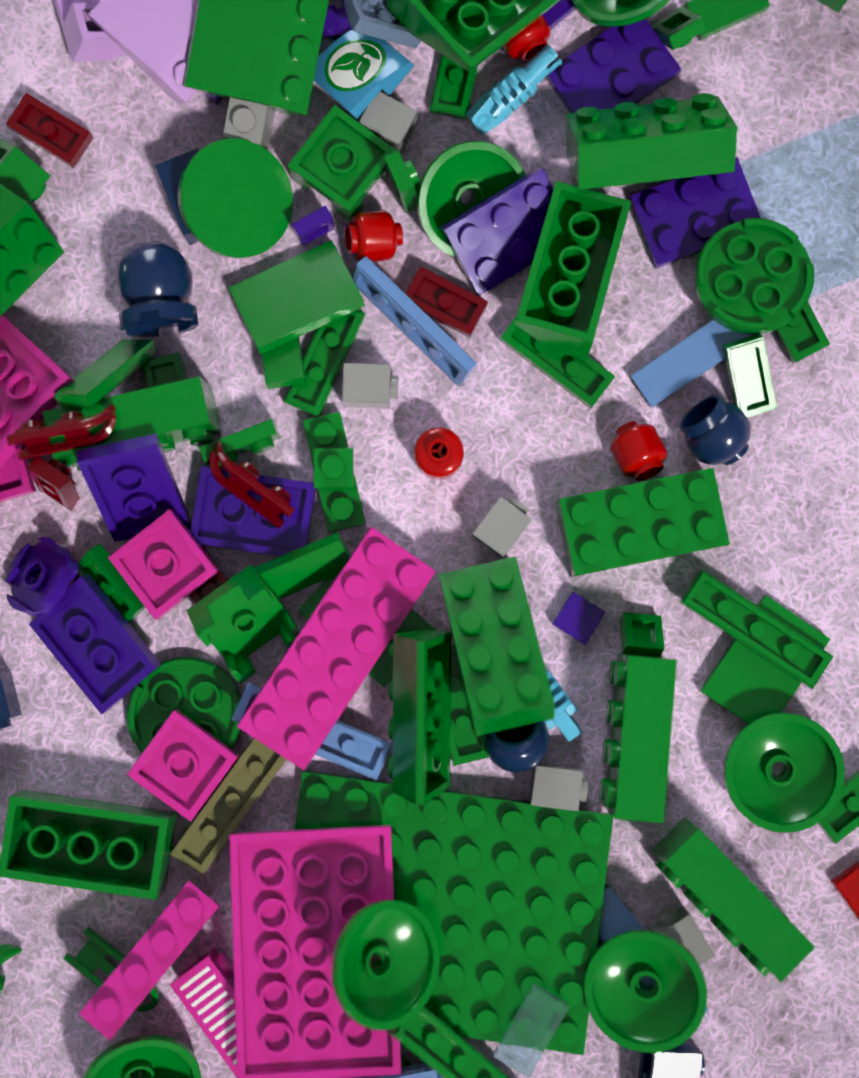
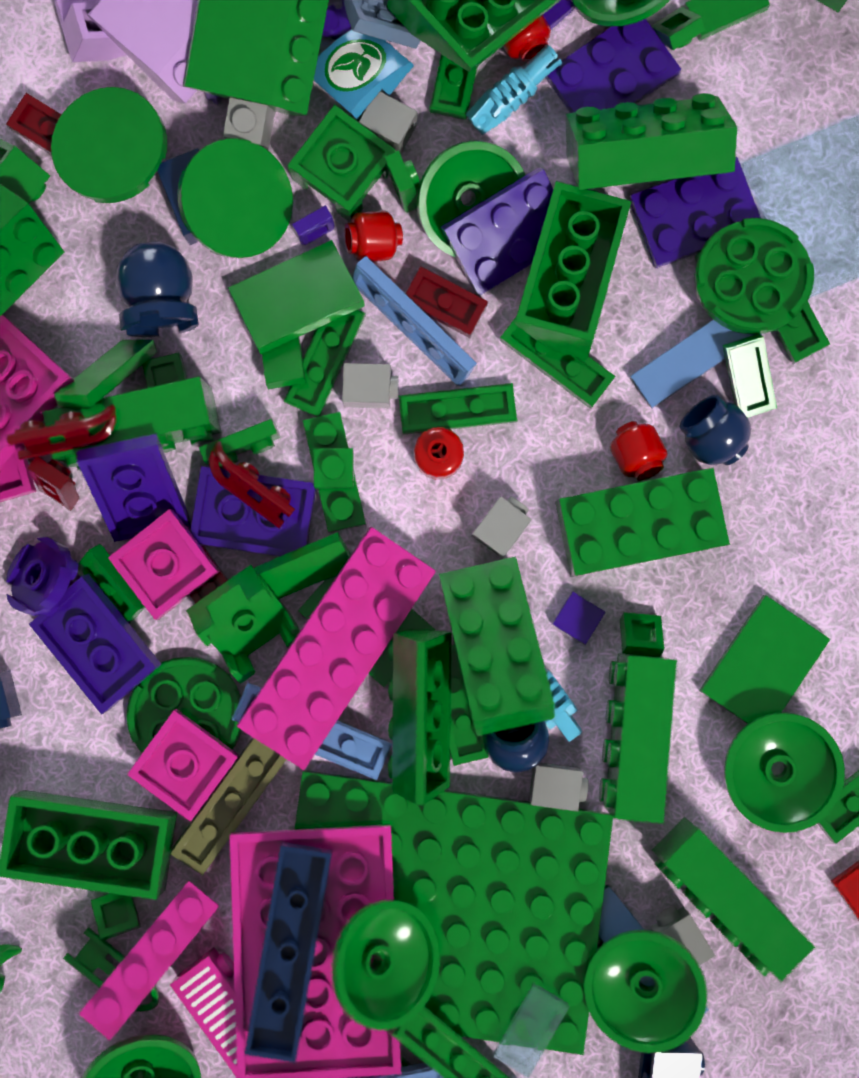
(109, 144): none -> green tile
(115, 915): none -> green plate
(288, 952): none -> dark blue piece
(458, 408): none -> green tile
(756, 629): green tile -> none

